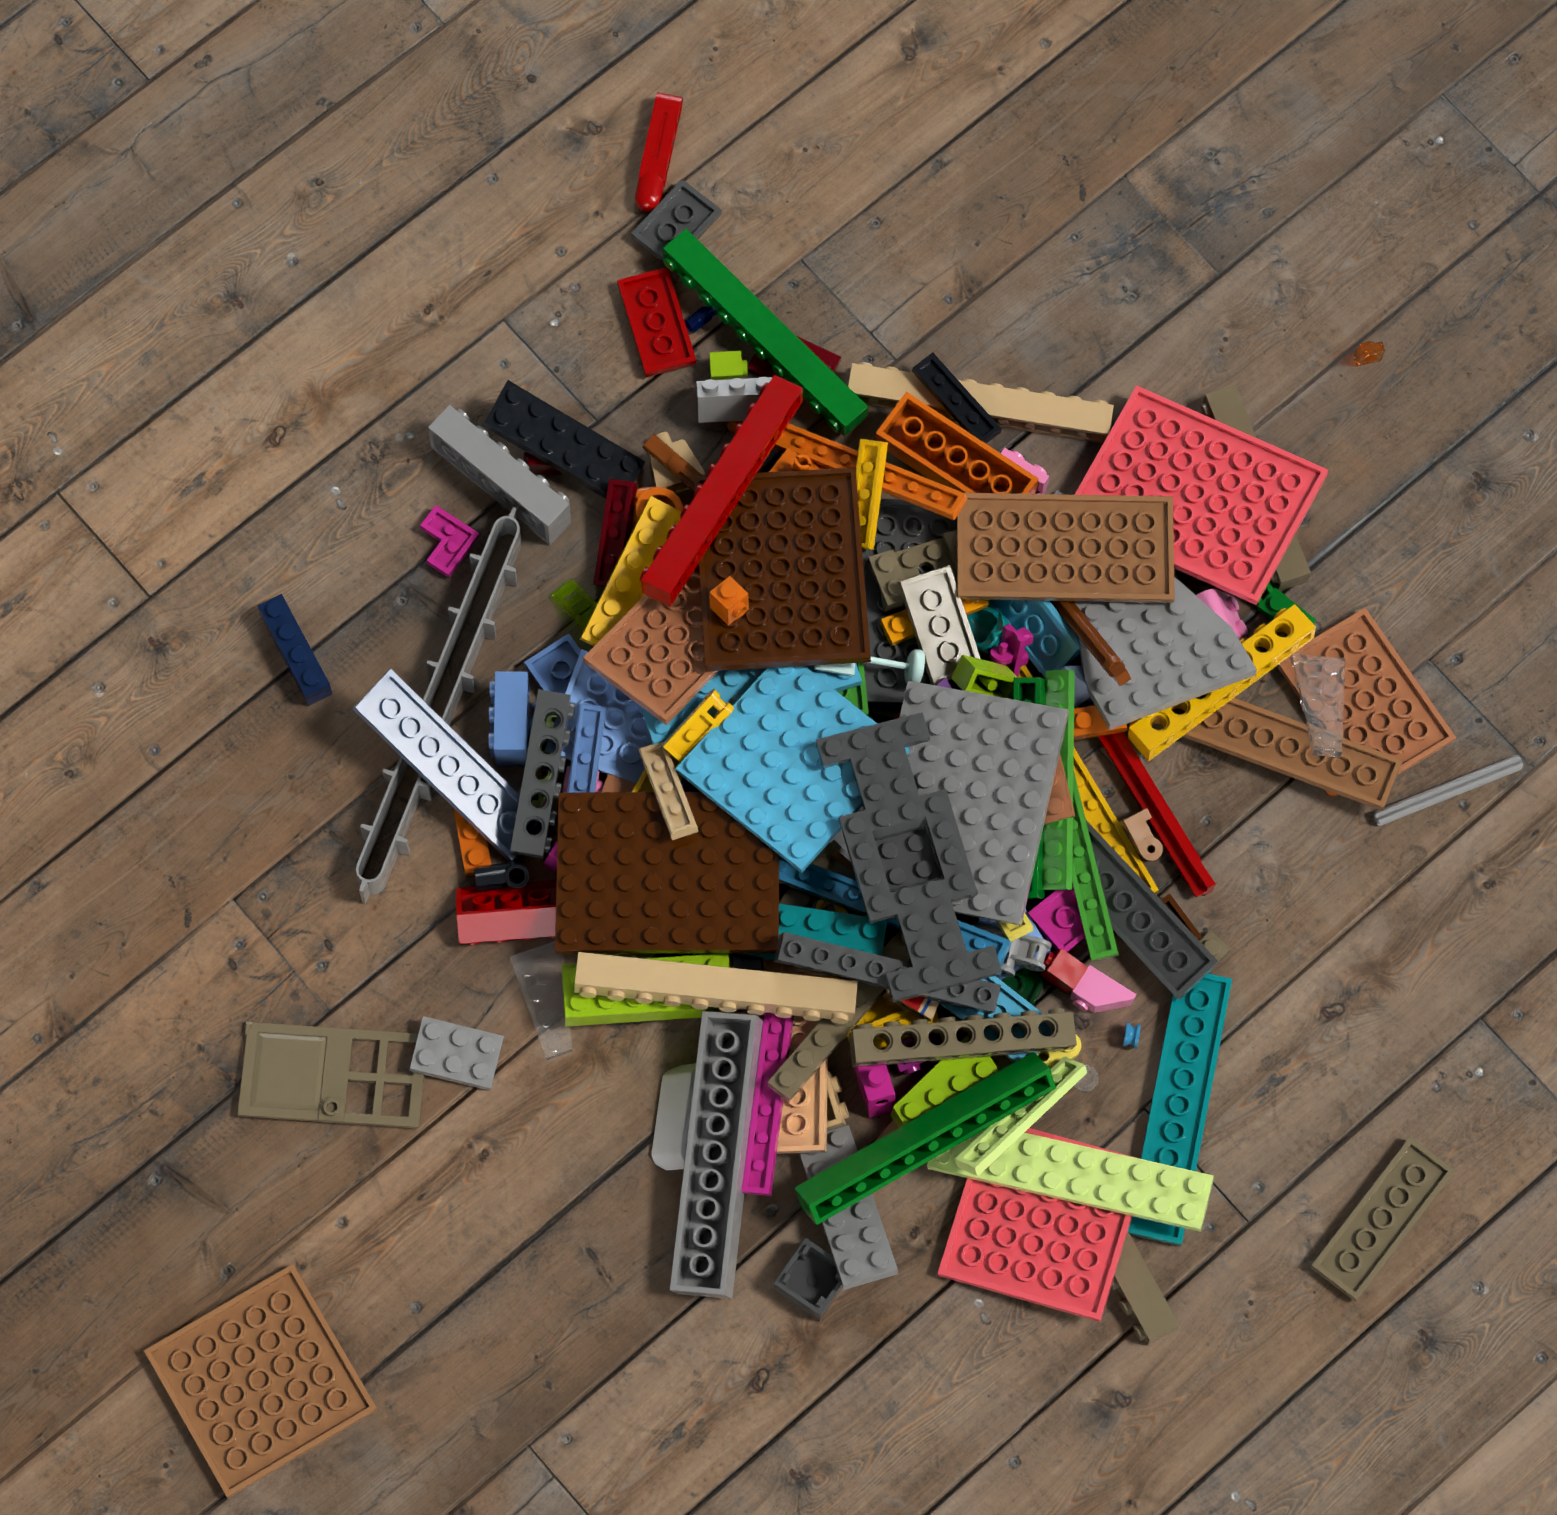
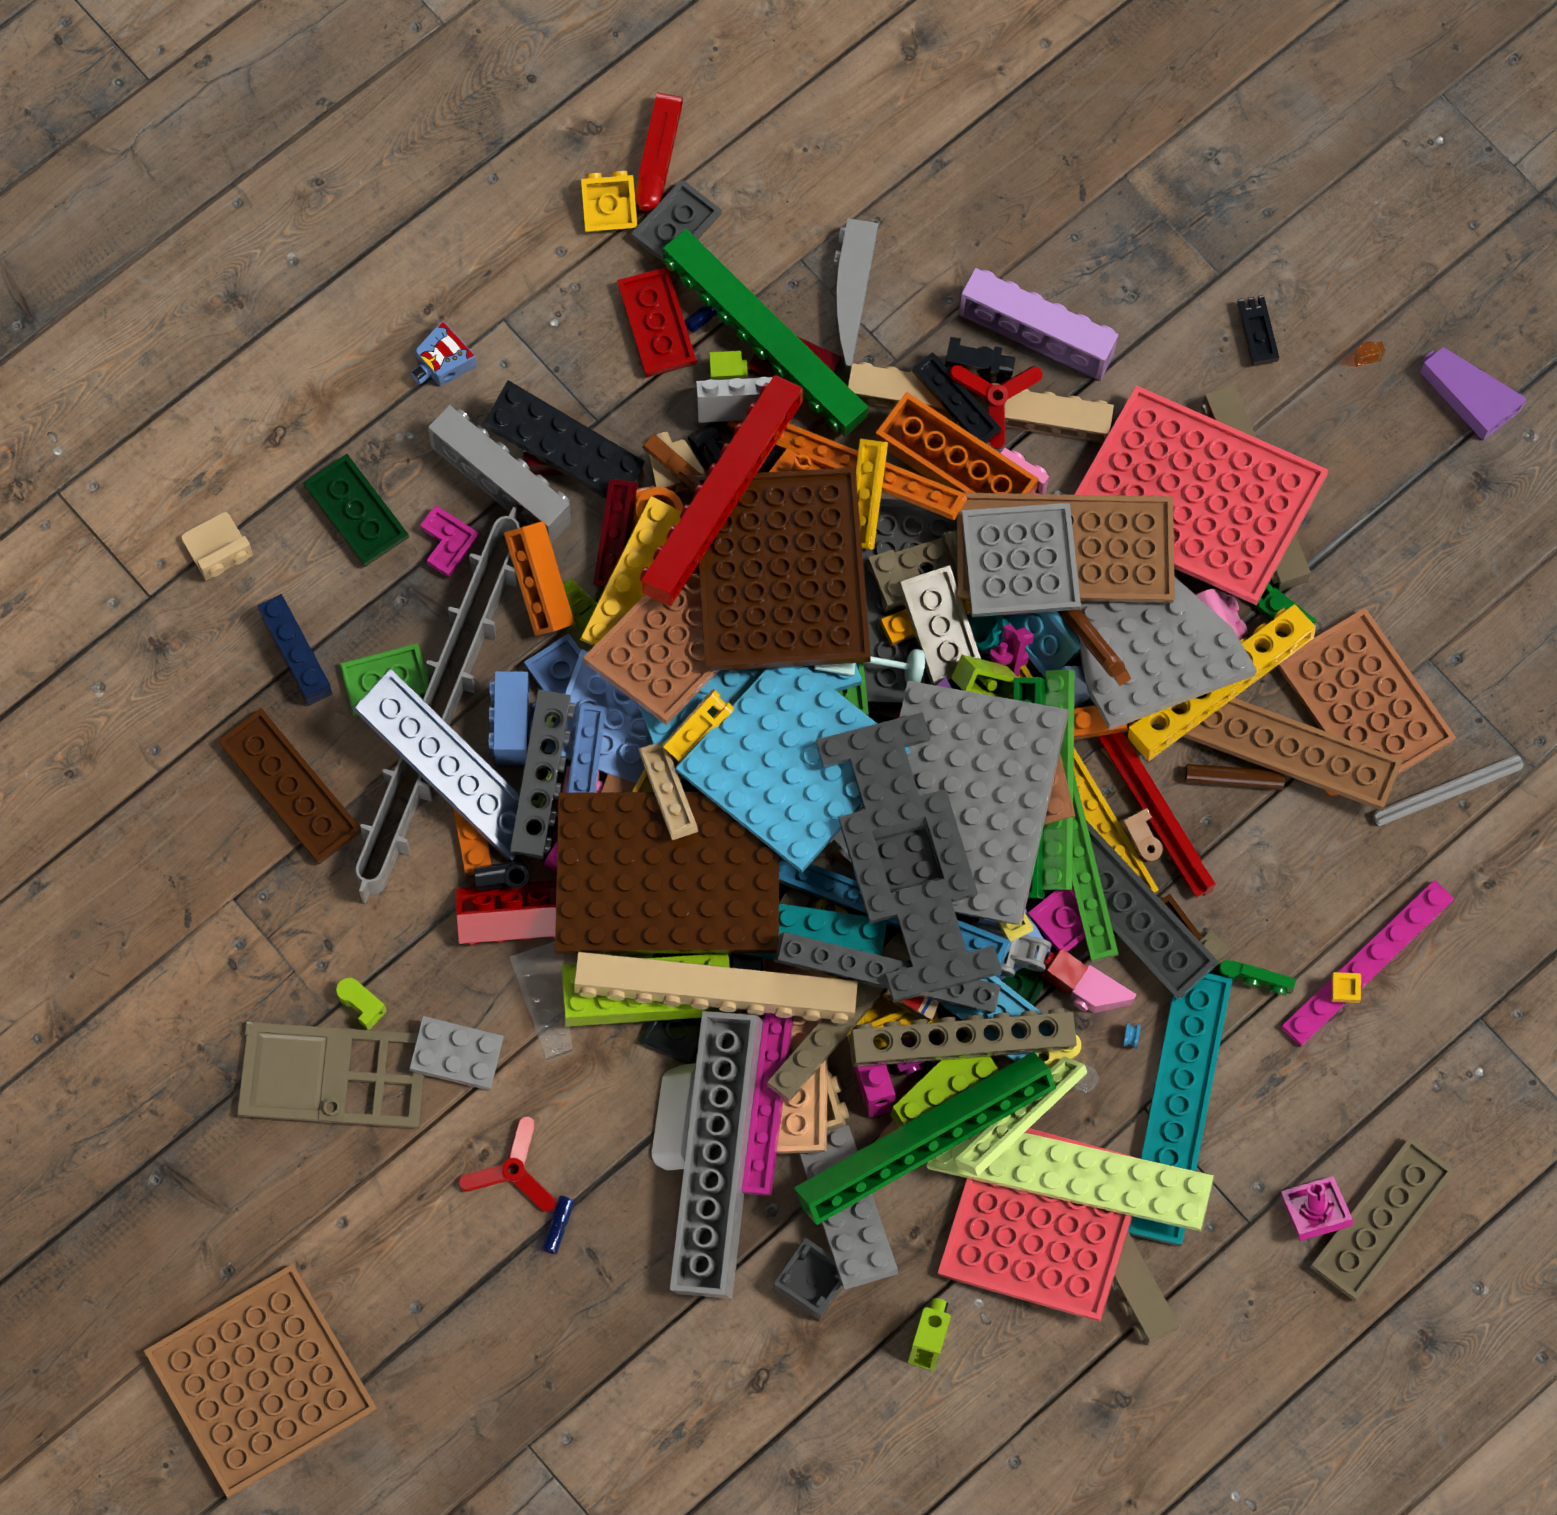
(217, 545): none -> tan bracket
(290, 786): none -> reddish brown plate
(355, 995): none -> lime leg
(356, 510): none -> dark green plate
(364, 672): none -> bright green tile
(442, 357): none -> torso
(516, 1158): none -> red piece
(539, 578): none -> orange brick
(557, 1227): none -> clear blue piece
(609, 202): none -> yellow plate
(674, 1038): none -> black tile
(707, 443): none -> black piece
(729, 600): orange brick -> none
(854, 270): none -> light grey slope
(930, 1335): none -> lime torso
(981, 361): none -> black hips
(1006, 391): none -> red piece
(1020, 560): none -> light grey plate
(1038, 323): none -> lavender brick
(1234, 776): none -> reddish brown piece
(1255, 976): none -> green hinge
(1258, 331): none -> black hinge
(1313, 1202): none -> dark pink plate
(1322, 700): clear wing -> none
(1346, 987): none -> yellow plate
(1370, 960): none -> dark pink plate
(1471, 392): none -> medium lavender slope

